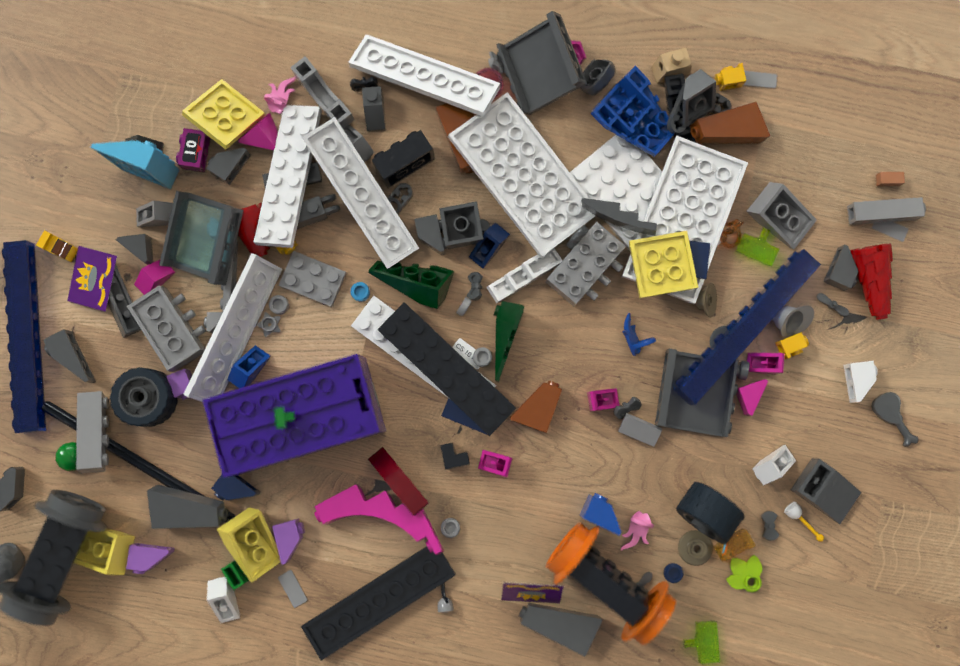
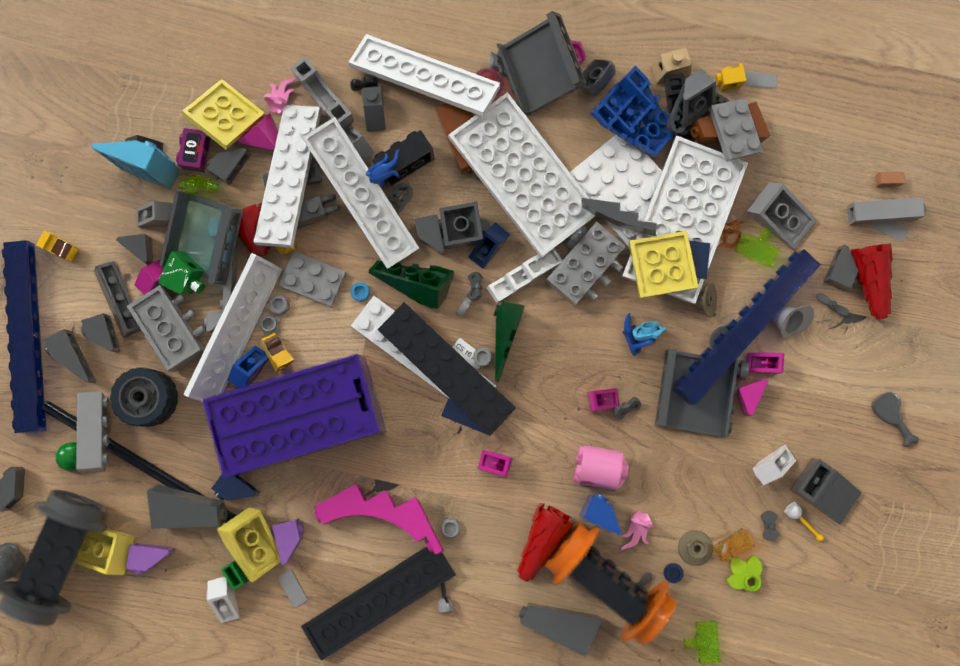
(92, 278): dark purple sticker -> none
(101, 332): none -> dark grey slope
(179, 382): medium lavender brick -> none
(182, 274): none -> green torso
(195, 184): none -> clear neon green plate
(276, 352): none -> yellow leg
(281, 417): green tile -> none
(382, 170): none -> blue piece
(398, 481): dark red slope -> none
(451, 459): black piece -> none
(531, 593): dark purple sticker -> none
(539, 407): dark orange slope -> none
(544, 537): none -> red cone
(600, 468): none -> bright pink cylinder
(640, 429): light grey tile -> none
(648, 330): none -> medium azure animal
(710, 512): black wheel -> none
(735, 129): none -> light grey plate
(792, 344): yellow brick -> none
(859, 379): white slope -> none

